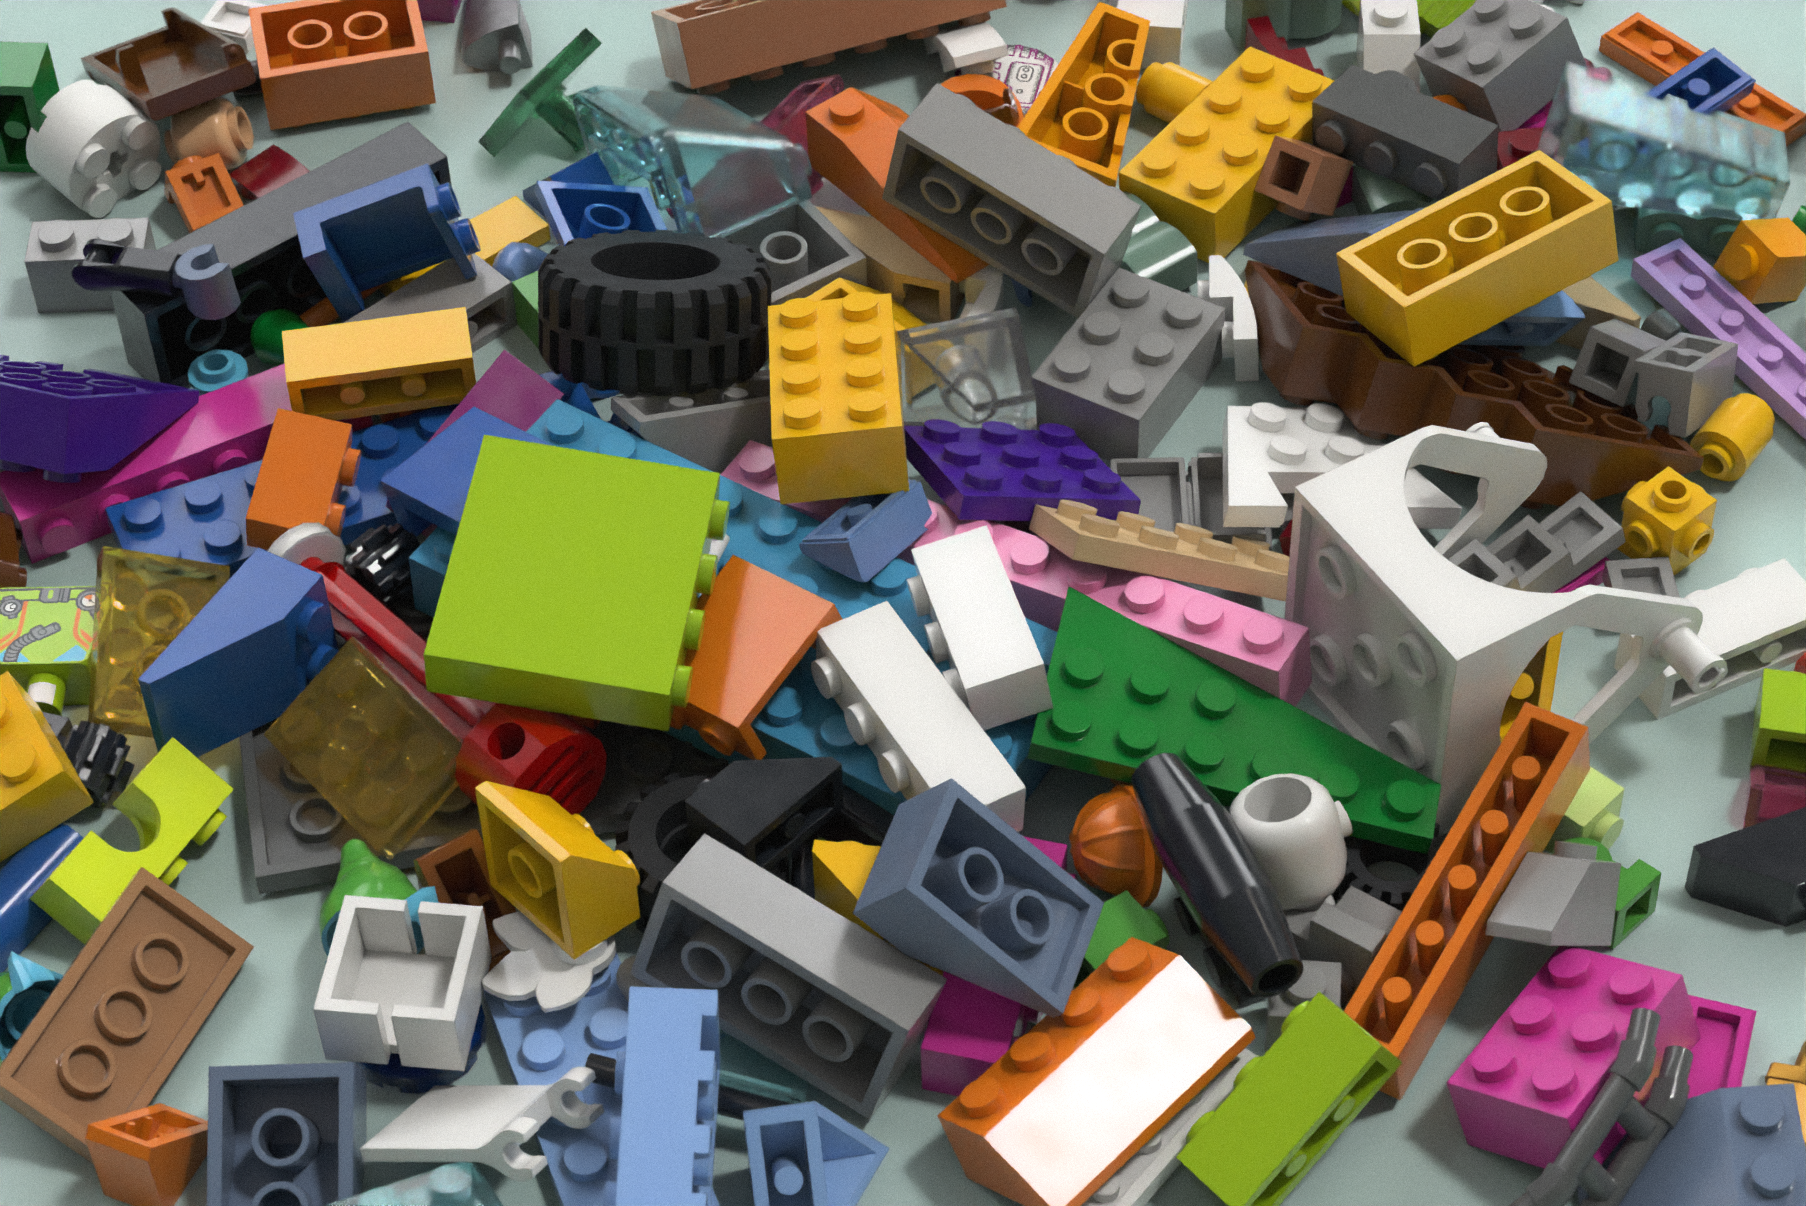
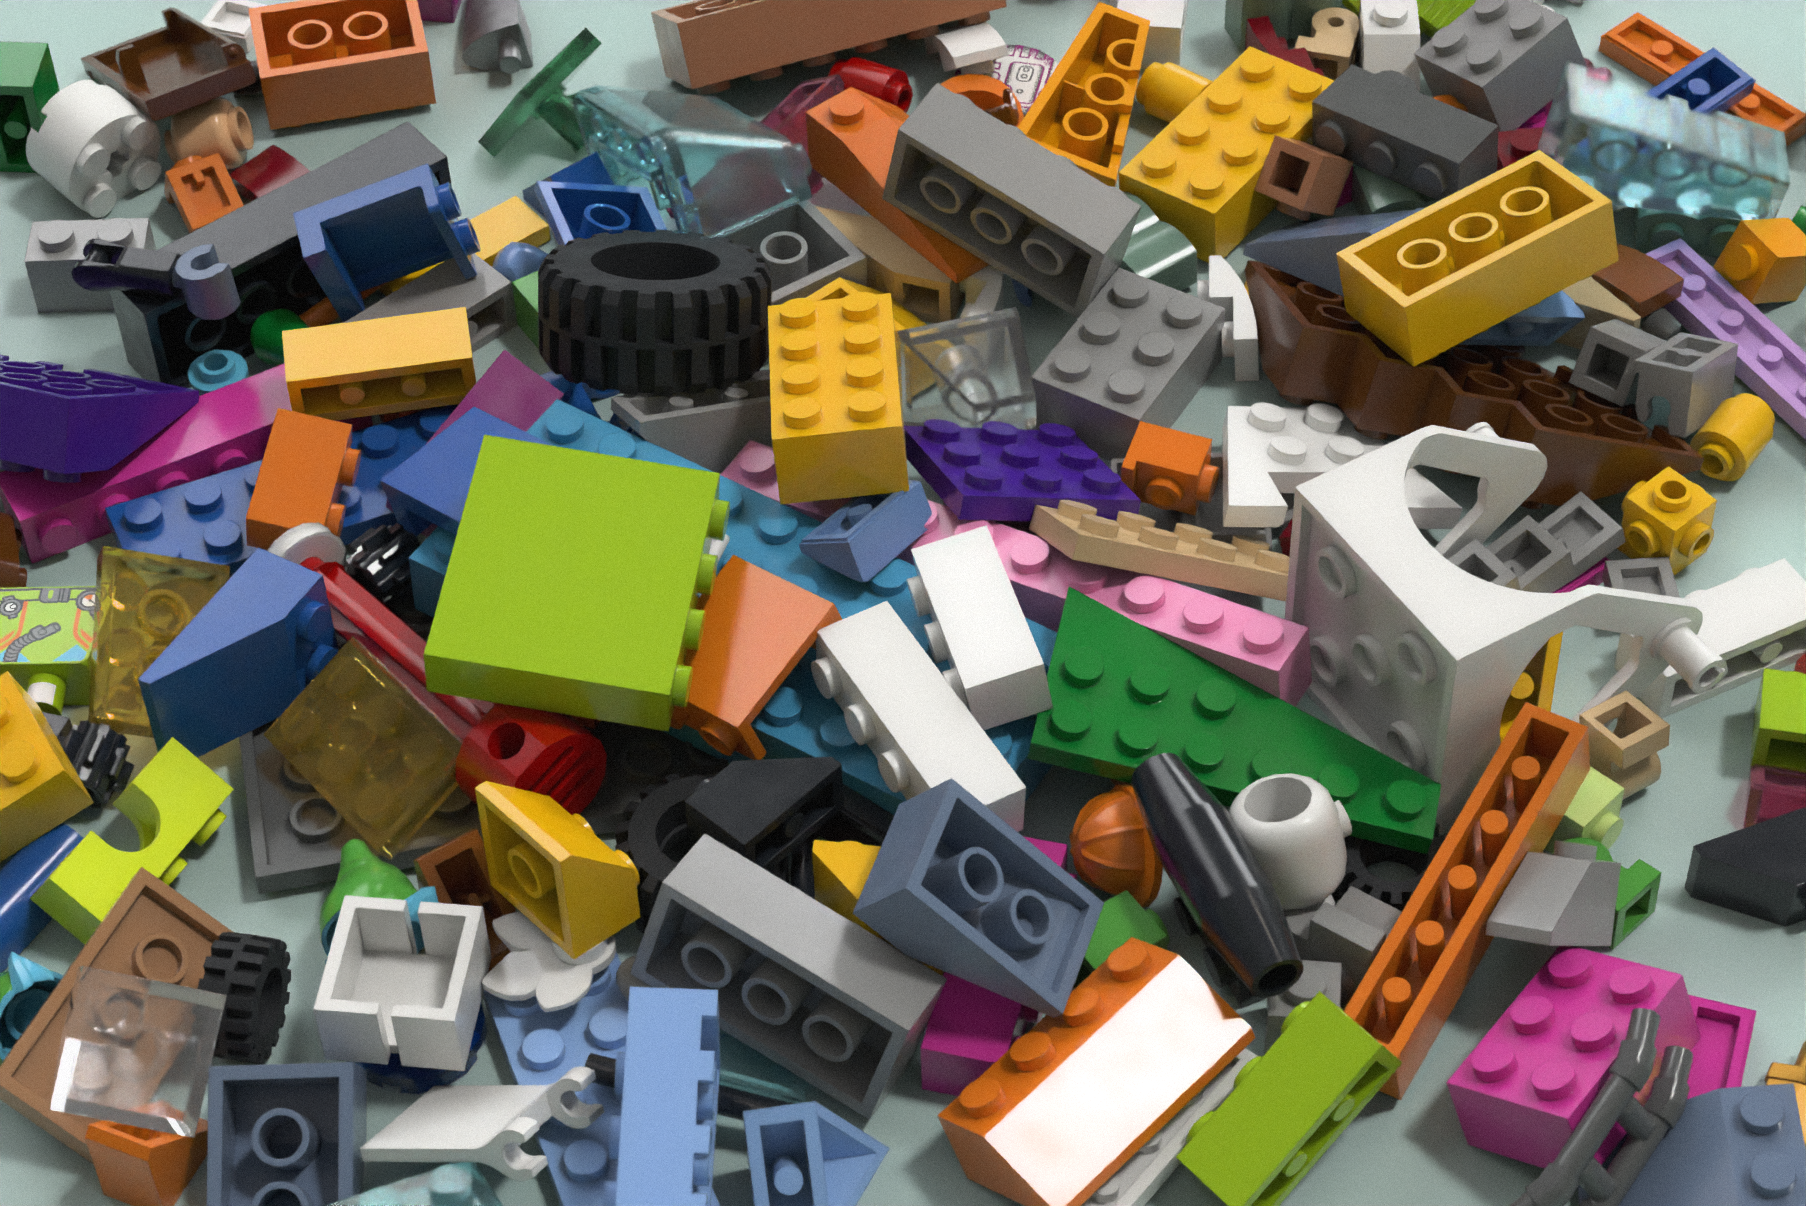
(136, 1051): none -> clear slope
(256, 981): none -> black tyre
(876, 80): none -> red brick
(1170, 468): none -> orange brick
(1332, 41): none -> tan leg
(1631, 750): none -> tan leg
(1640, 281): none -> dark orange slope

